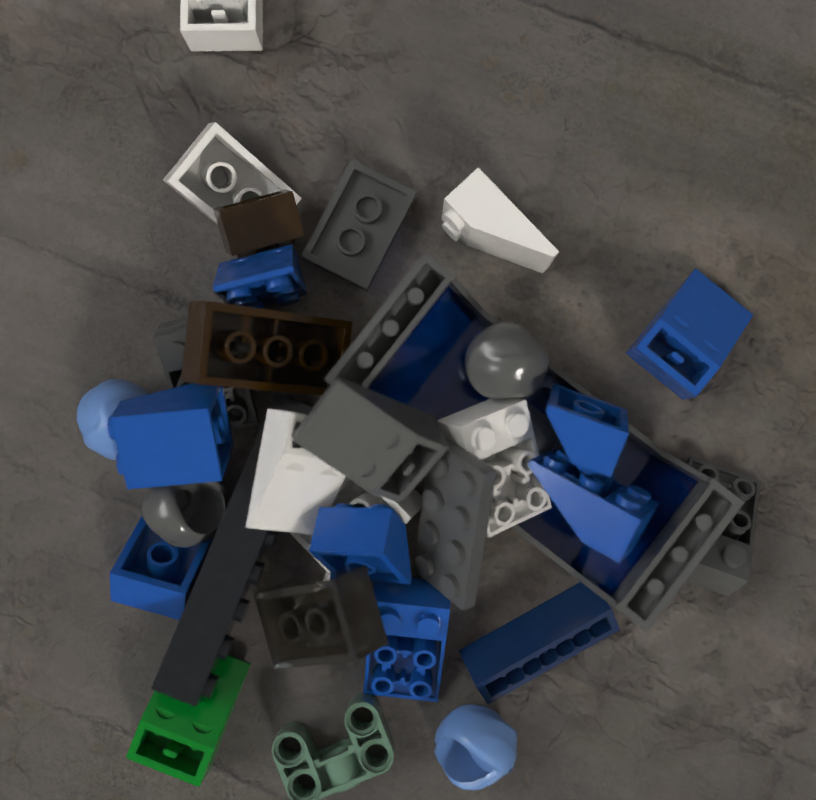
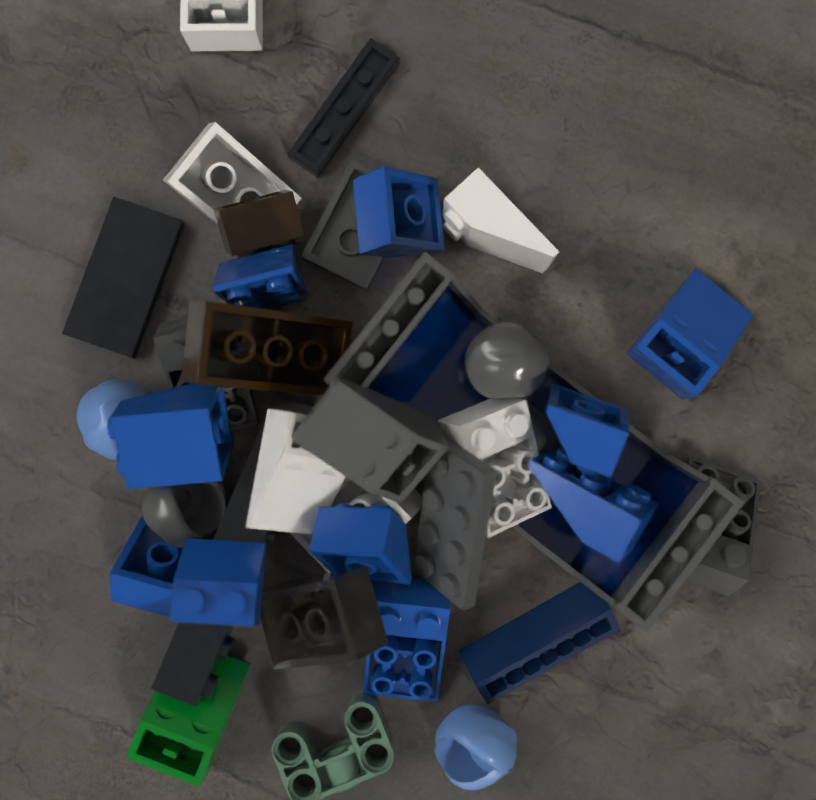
(123, 277): none -> black tile
(219, 583): none -> blue slope
(344, 108): none -> black tile
(398, 213): none -> blue slope

